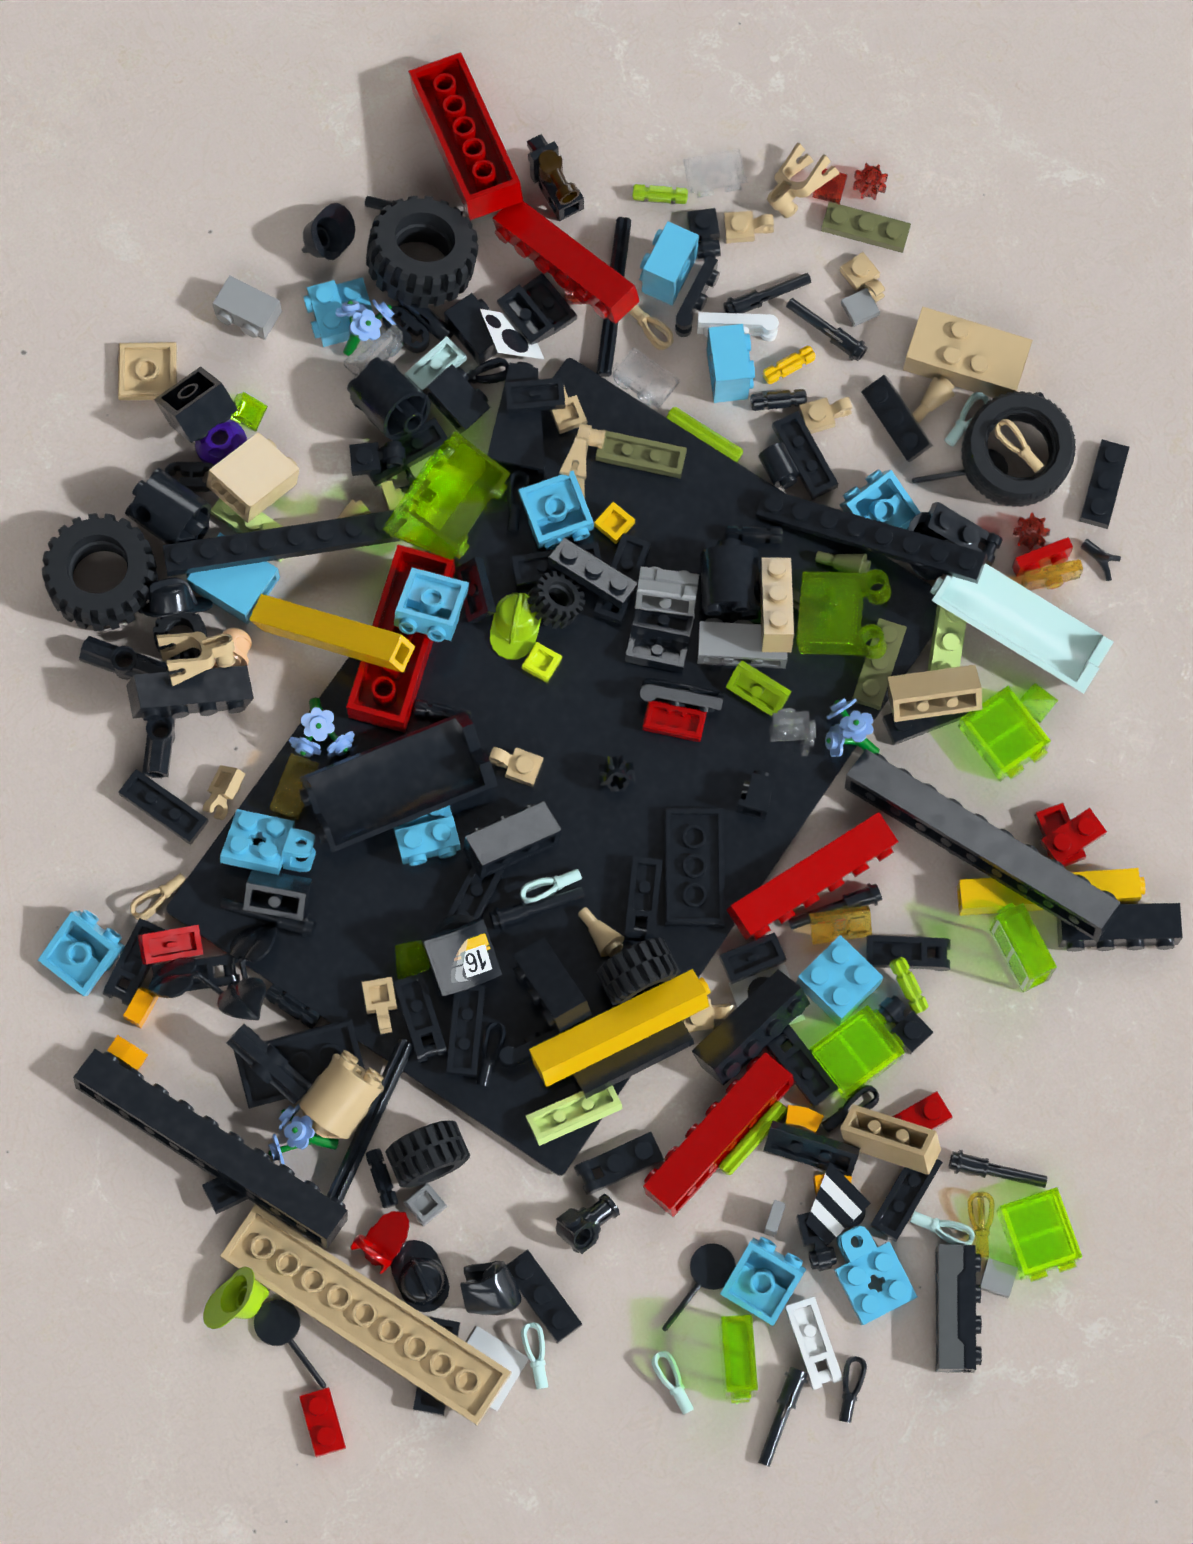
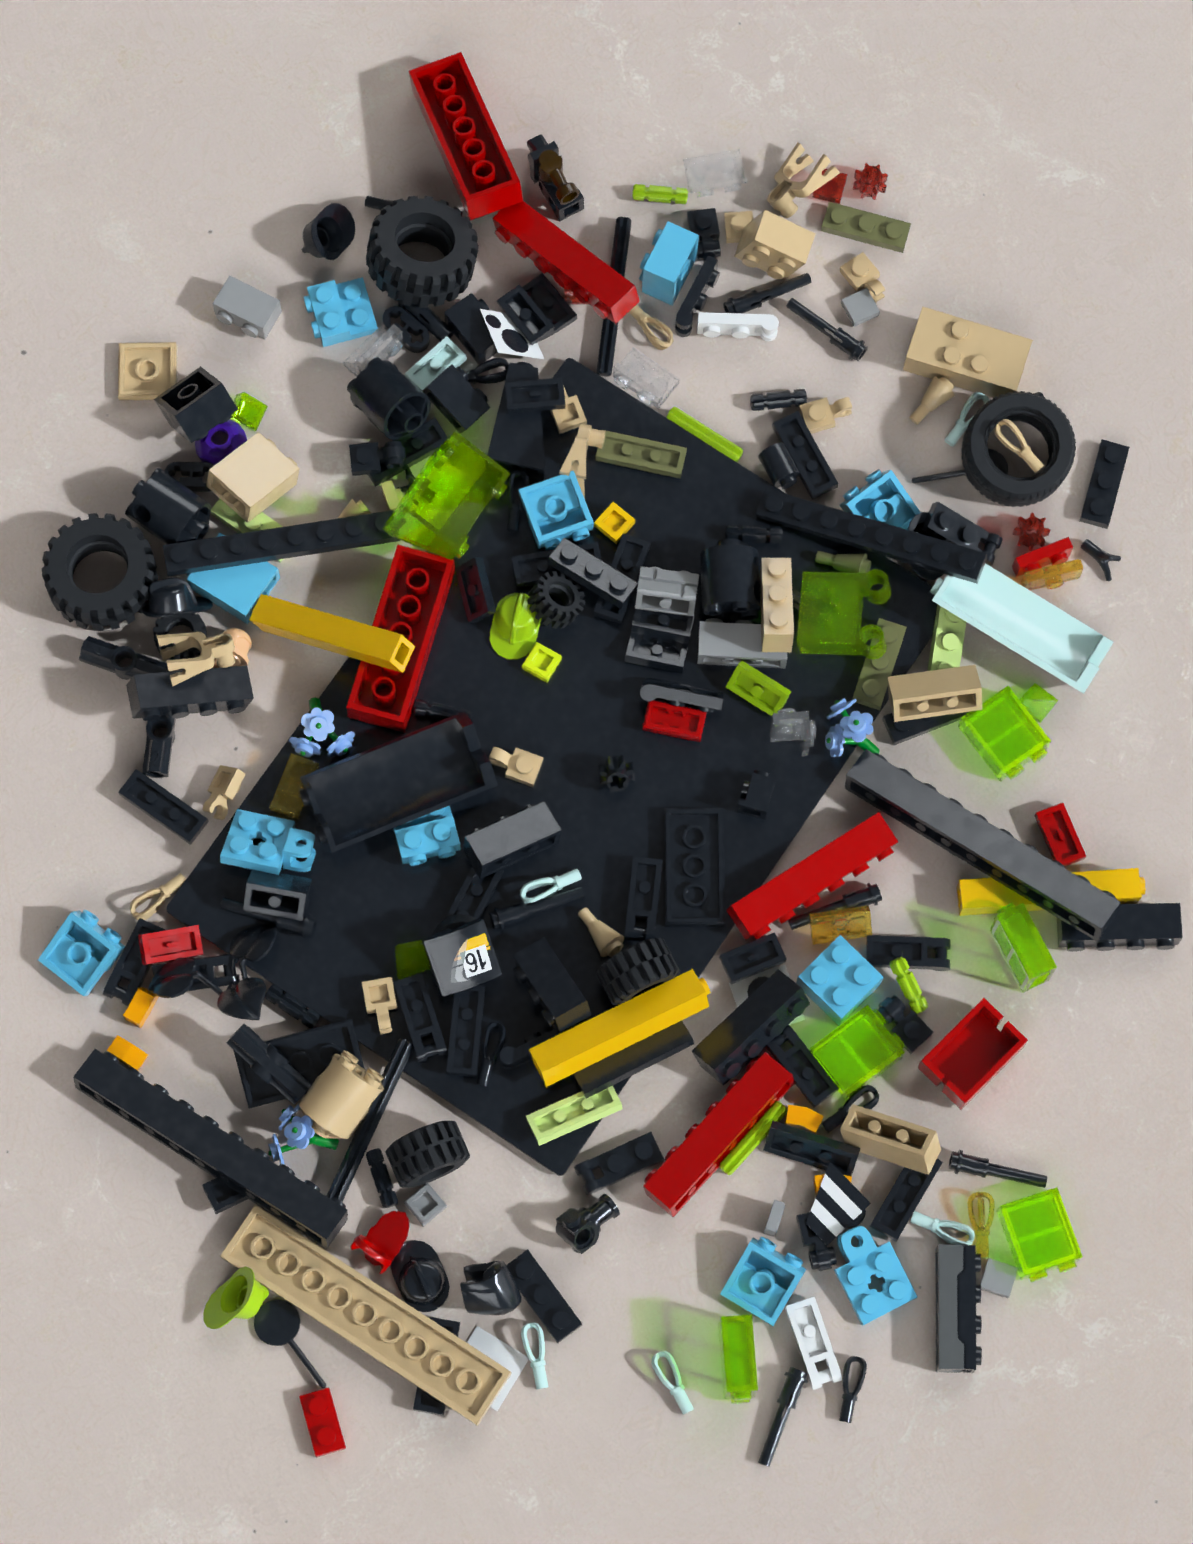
(363, 322): light blue plant -> none
(430, 605): medium azure plate -> none
(705, 1019): tan plate -> none
(710, 1269): black piece -> none
(729, 363): medium azure brick -> none
(774, 245): none -> tan brick
(789, 364): yellow axle -> none
(897, 418): black plate -> none
(928, 1112): red plate -> none
(972, 1054): none -> red piece
(1073, 836): red plate -> none

